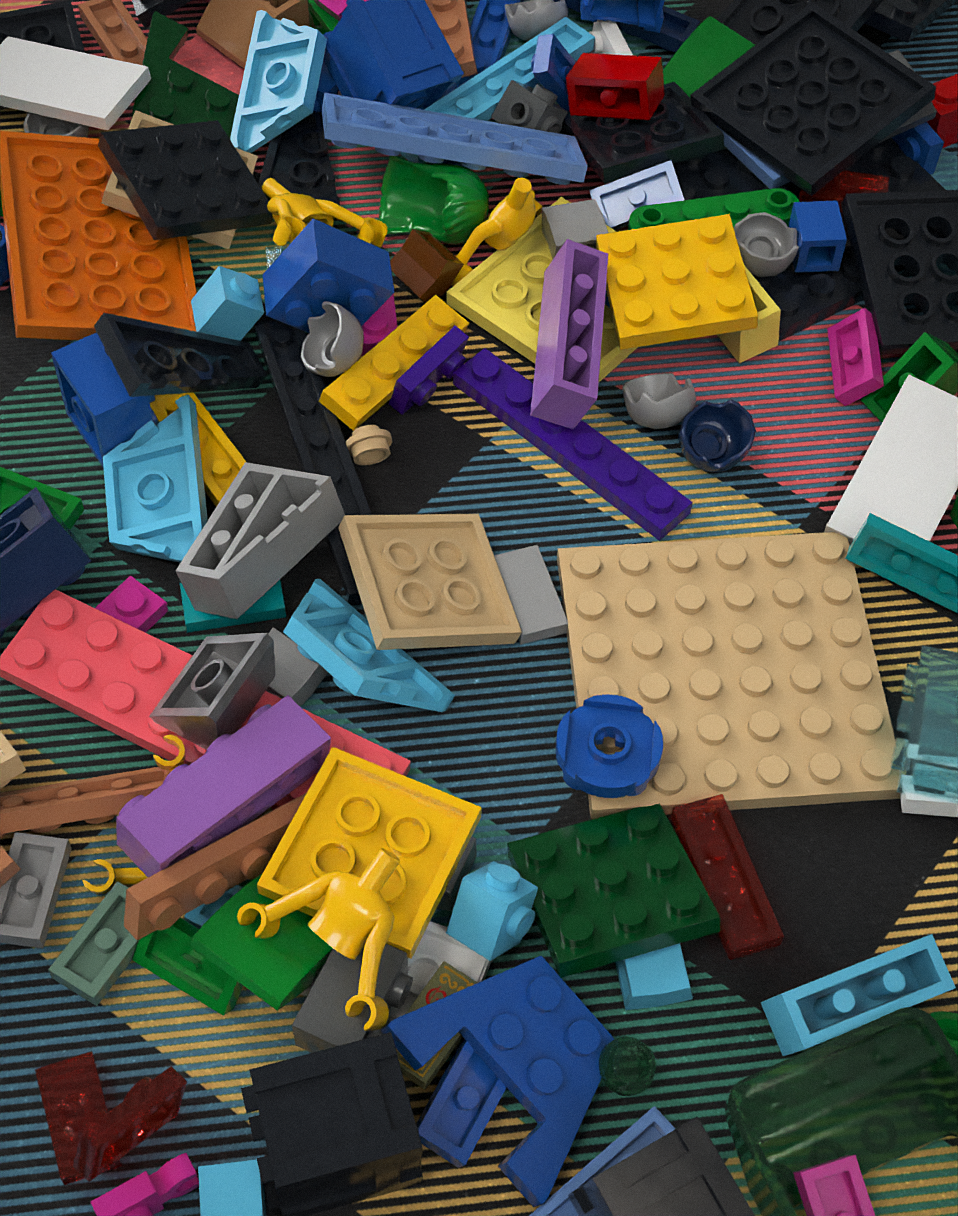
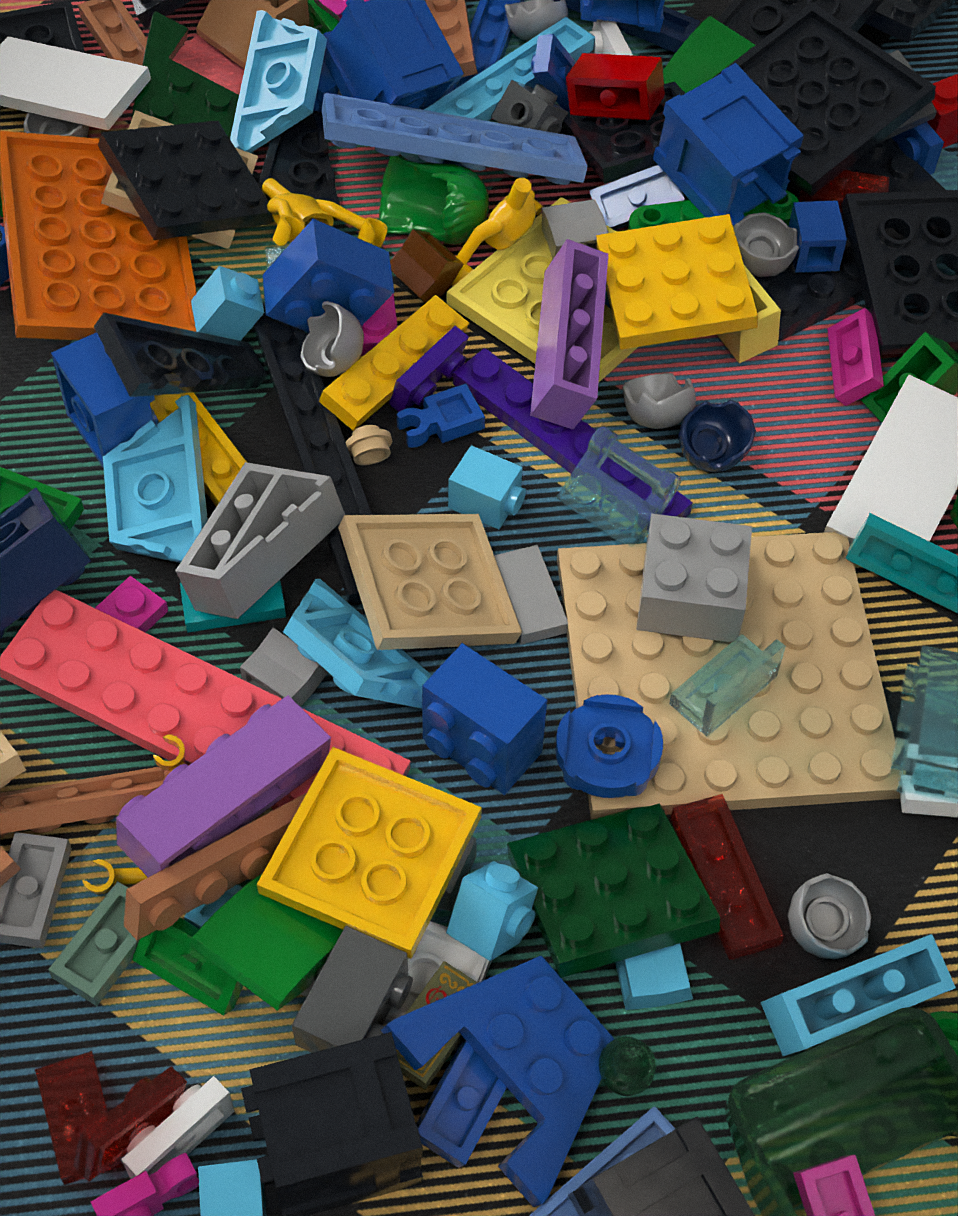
(193, 1119): none -> white plate
(218, 687): flat silver slope -> none
(348, 920): yellow piece -> none
(445, 413): none -> blue plate
(483, 719): none -> blue brick
(486, 487): none -> medium azure brick
(608, 501): none -> clear light blue plate
(694, 578): none -> light grey brick
(727, 145): none -> blue container
(727, 683): none -> clear light blue panel
(829, 917): none -> light grey hair

